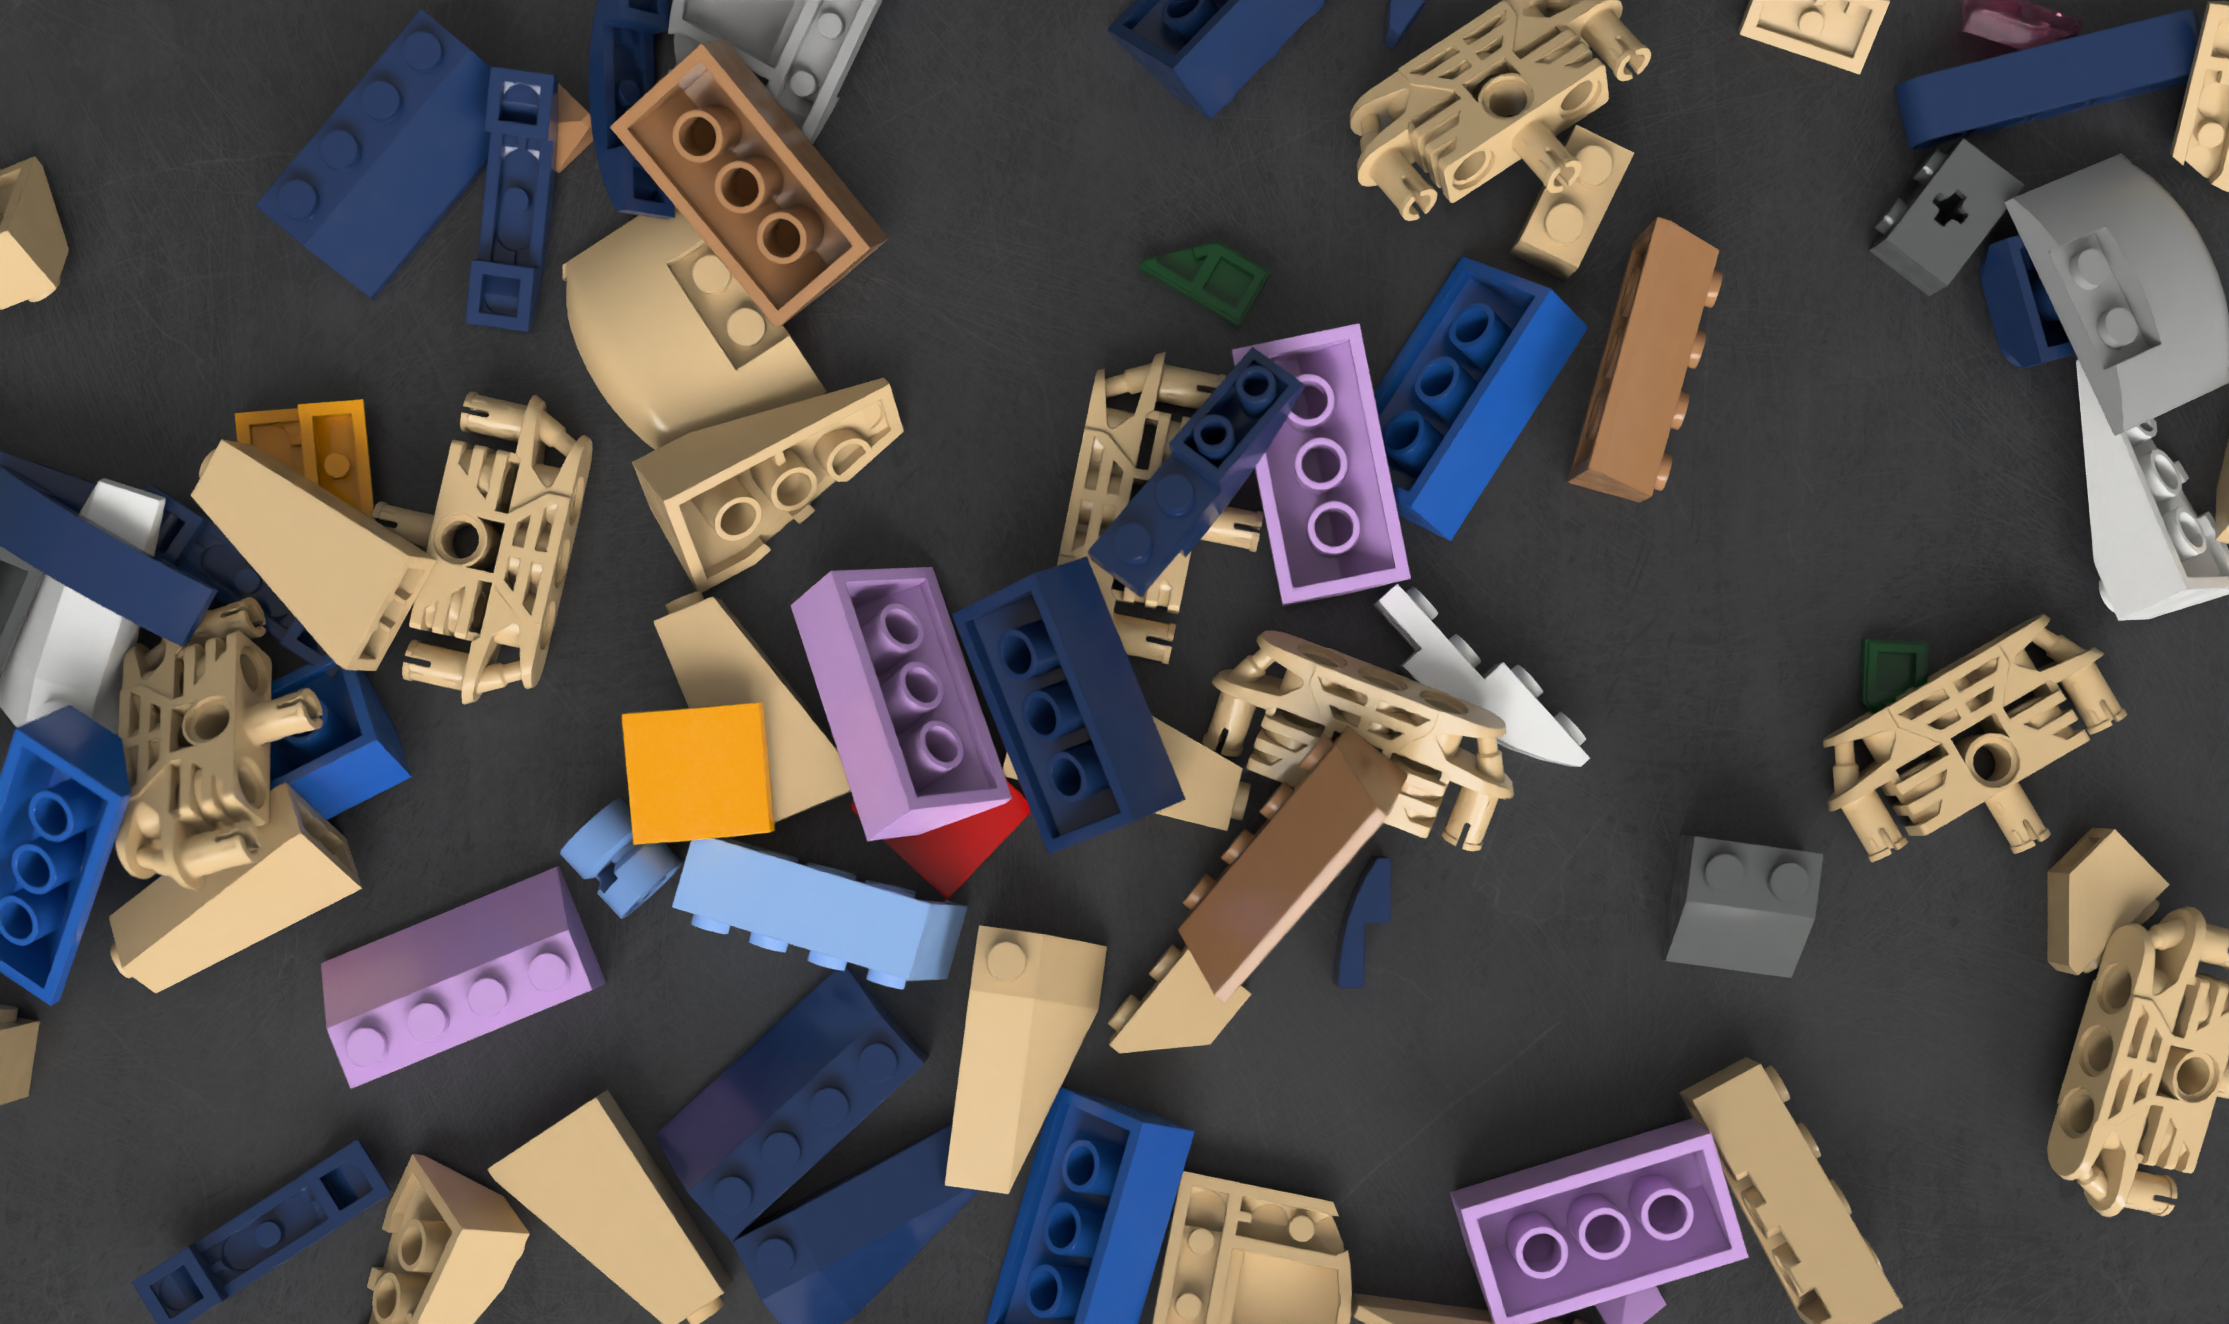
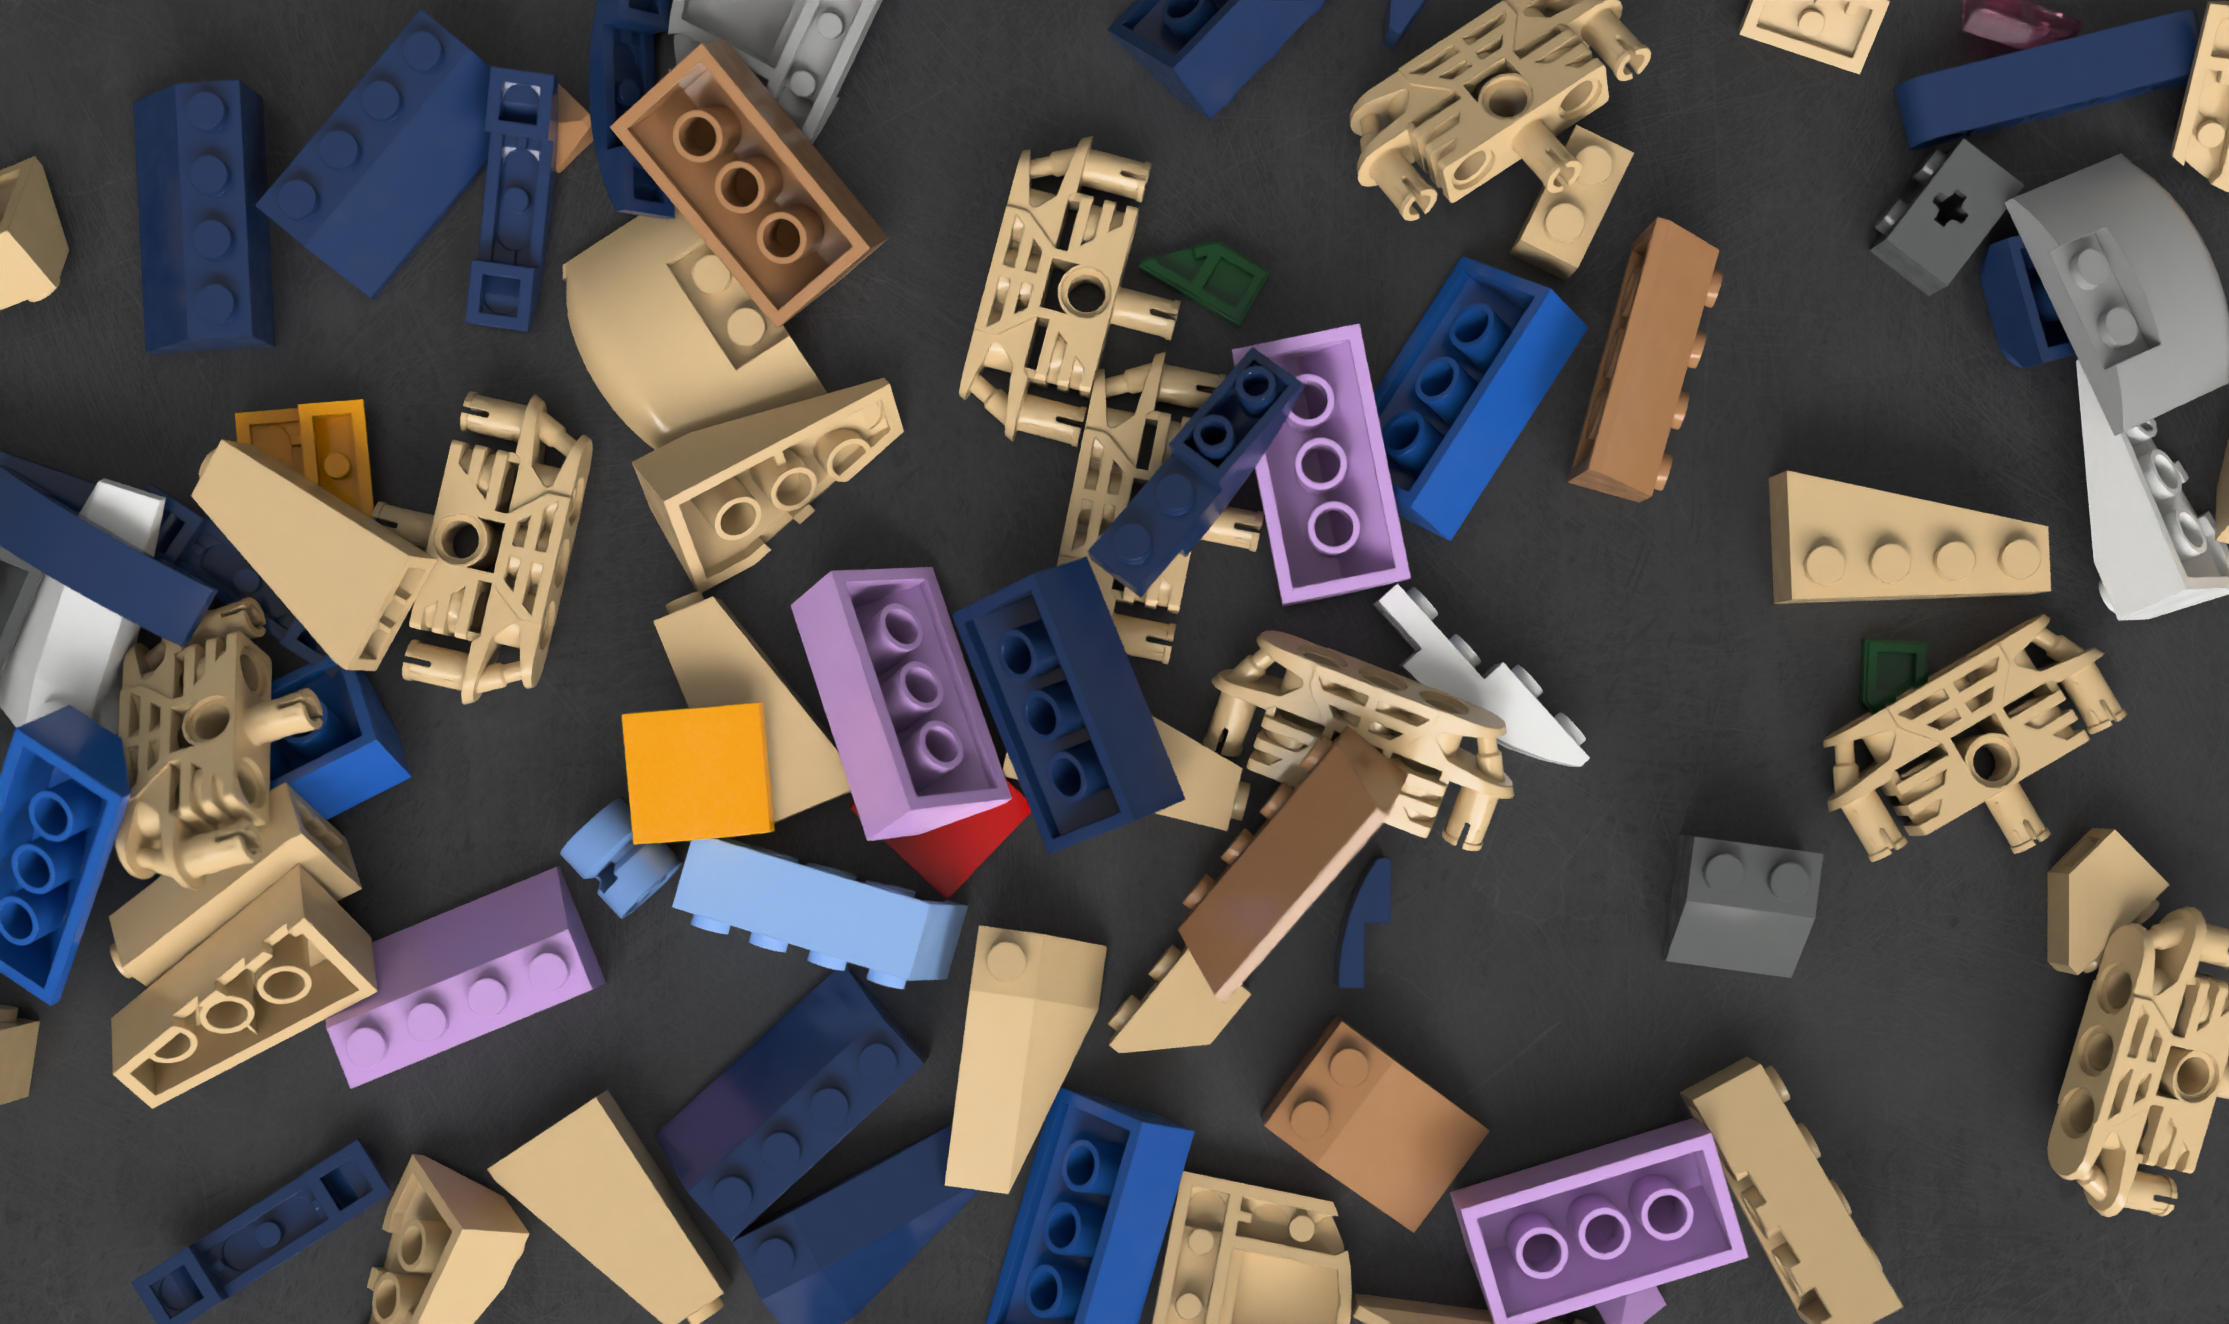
(199, 218): none -> dark blue slope
(243, 990): none -> tan wedge
(1021, 279): none -> tan piece
(1373, 1124): none -> medium nougat slope
(1879, 545): none -> tan wedge

